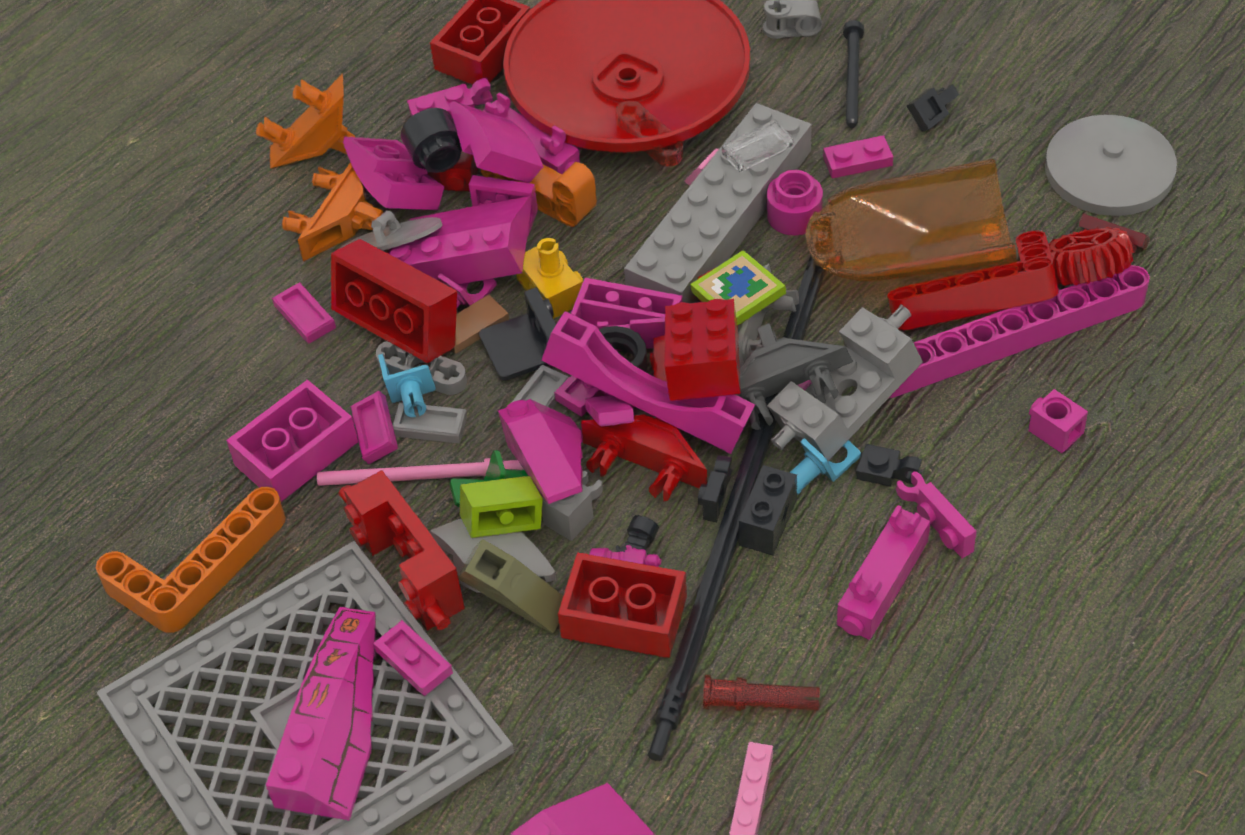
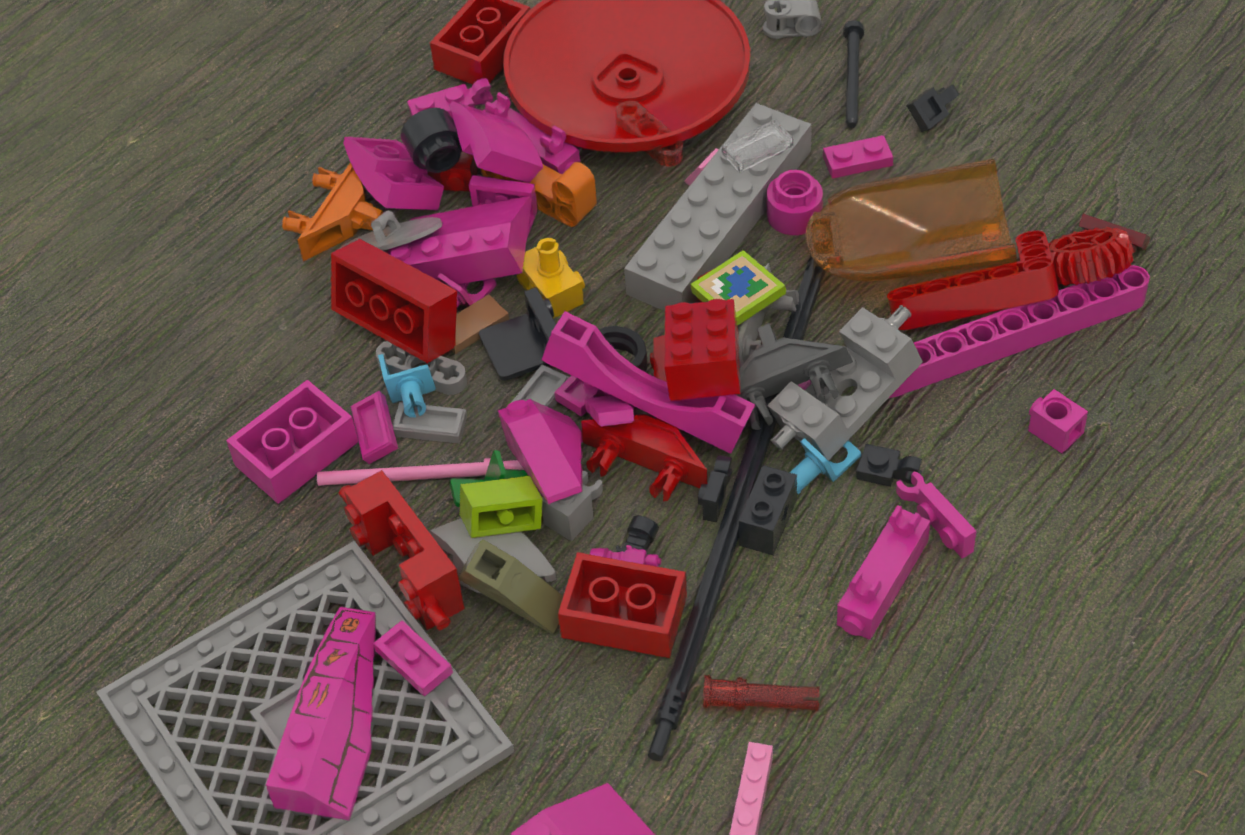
(208, 565): orange beam -> none
(304, 313): dark pink tile -> none
(313, 131): orange connector -> none
(624, 306): dark pink wedge -> none
(1110, 165): light grey dish -> none

